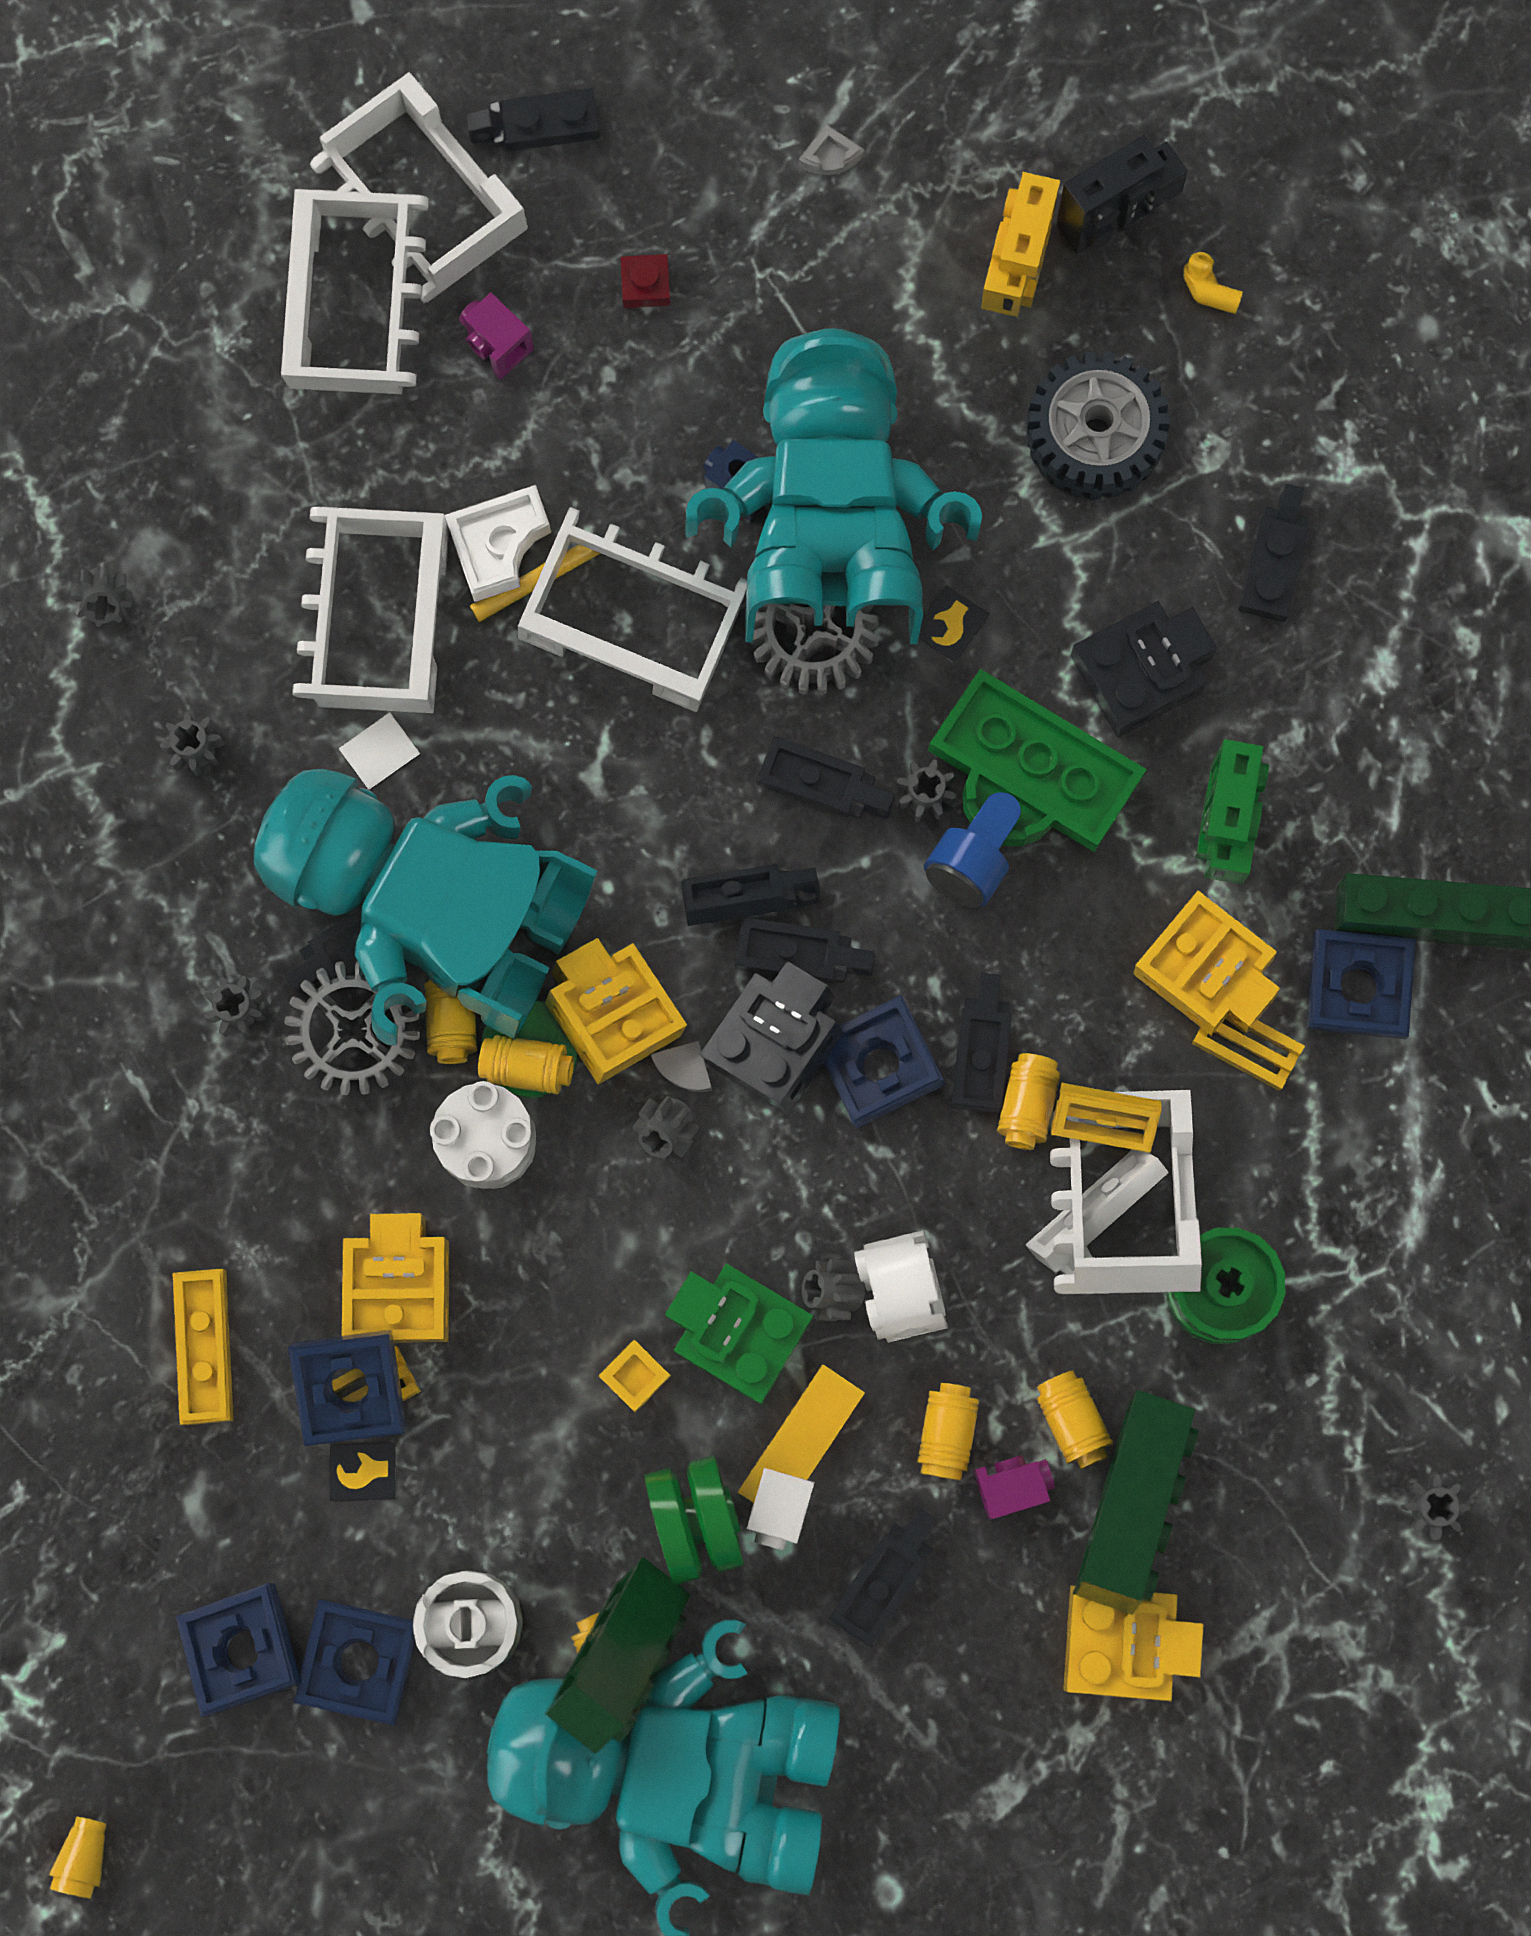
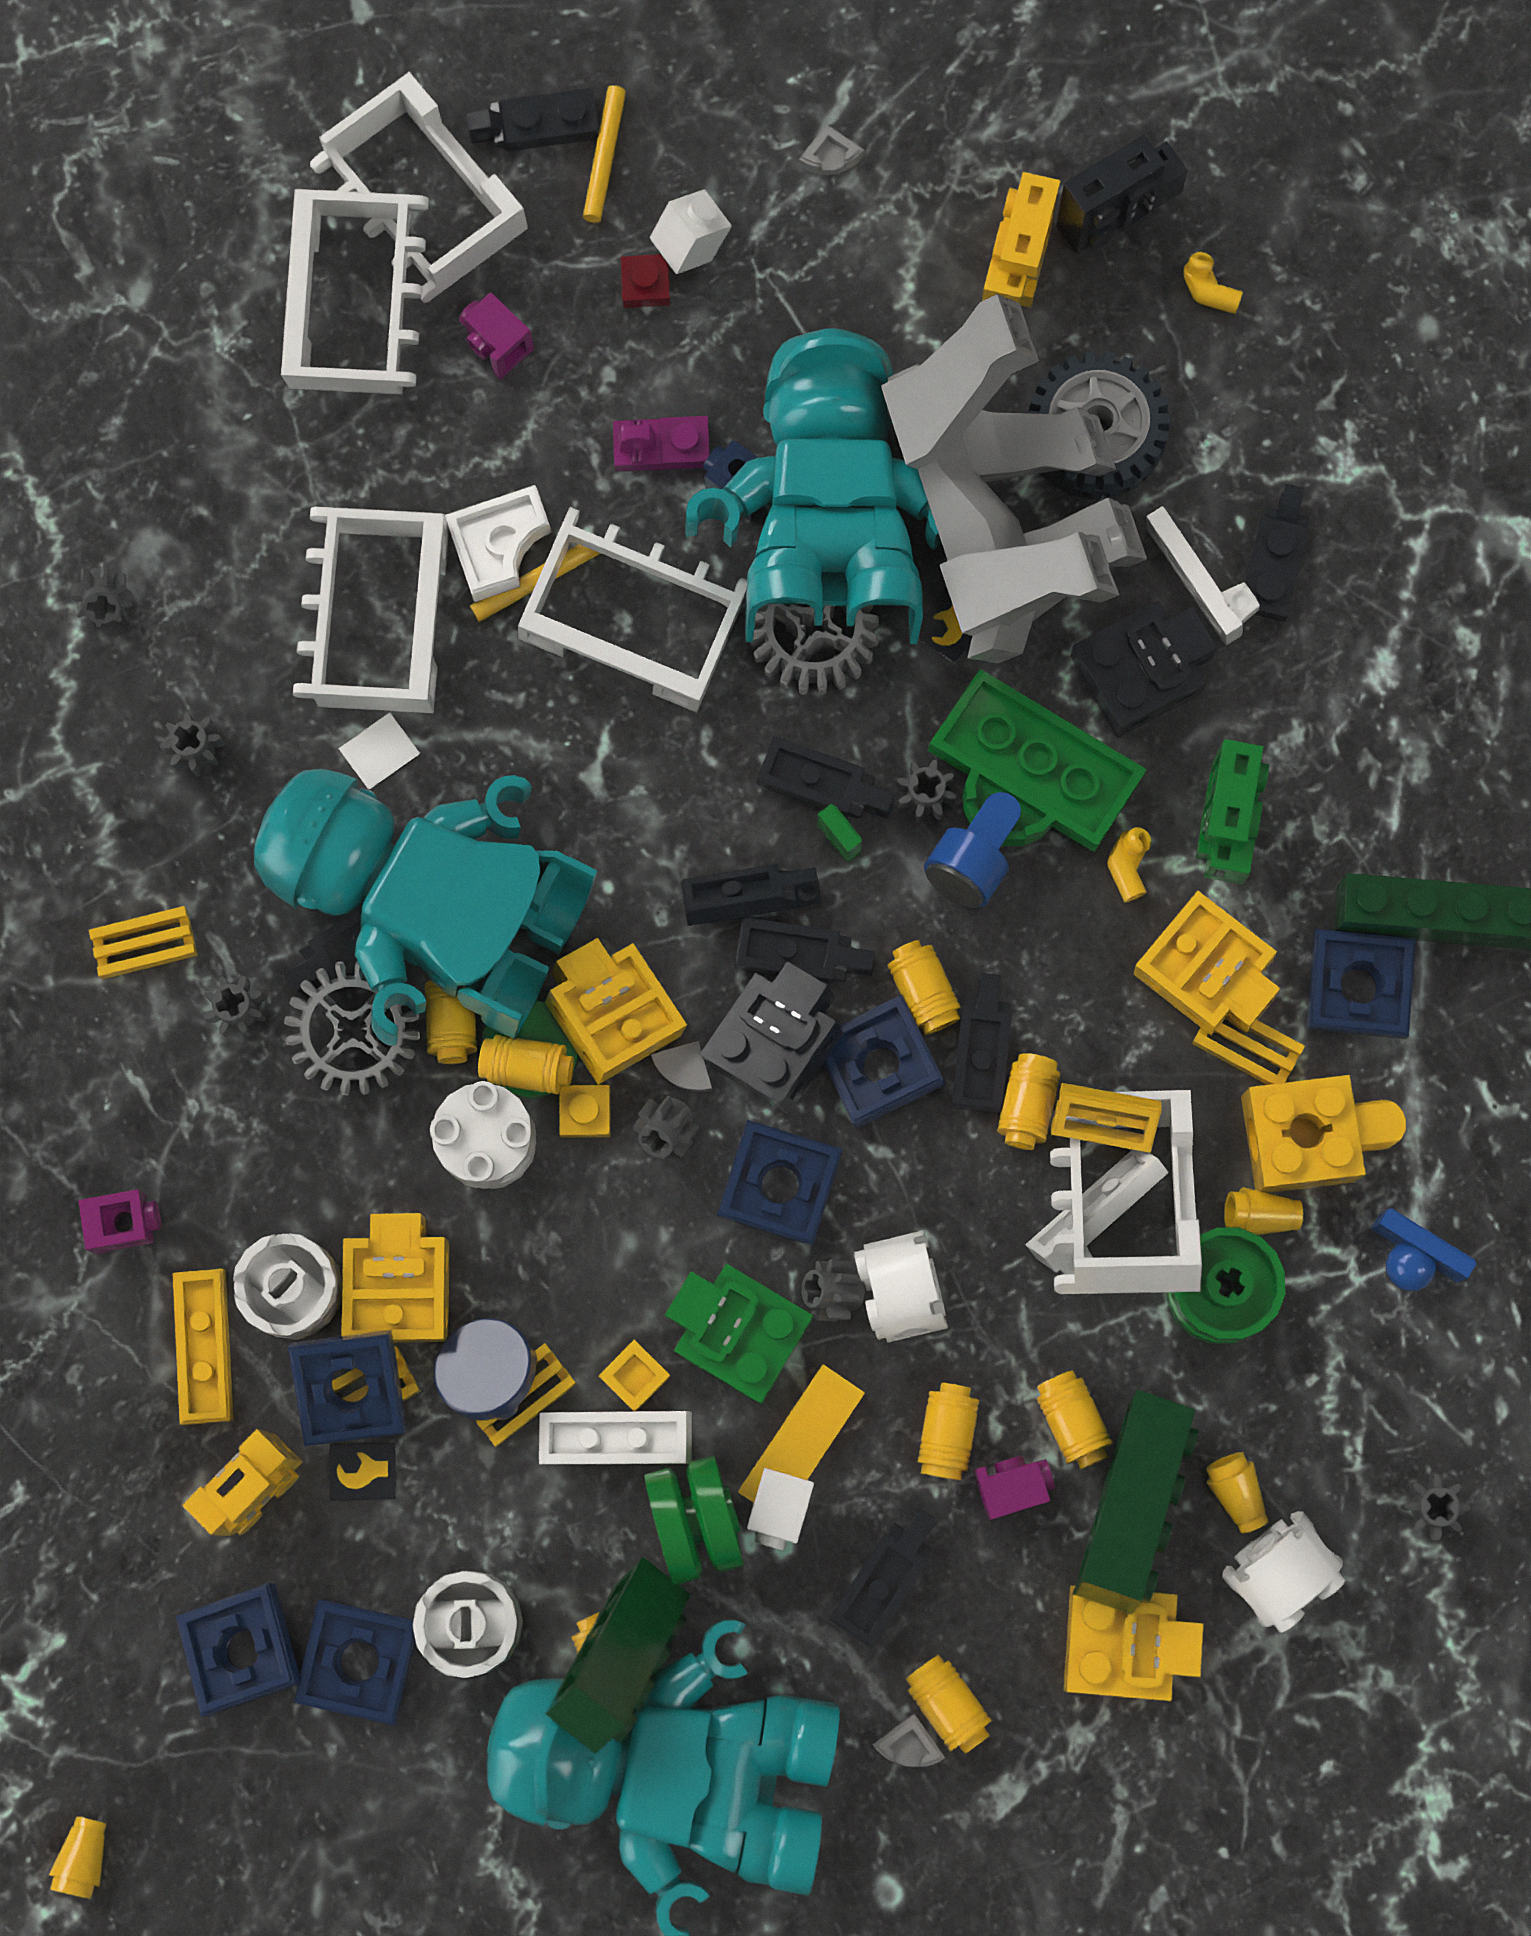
(101, 1219): none -> magenta brick
(102, 951): none -> yellow tile
(245, 1485): none -> yellow piece
(287, 1286): none -> white brick
(485, 1369): none -> tile
(541, 1404): none -> yellow tile
(585, 1111): none -> yellow plate
(604, 154): none -> yellow bar
(615, 1437): none -> white hinge
(661, 443): none -> magenta hinge
(690, 231): none -> white brick
(769, 1148): none -> dark blue piece
(840, 832): none -> green tile
(909, 1745): none -> light grey tile
(924, 987): none -> yellow head
(949, 1704): none -> yellow head
(993, 569): none -> light grey animal
(1125, 860): none -> yellow arm
(1223, 609): none -> white hinge
(1238, 1490): none -> yellow cone
(1262, 1212): none -> yellow cone
(1285, 1572): none -> white brick
(1314, 1133): none -> yellow brick
(1418, 1253): none -> blue tile

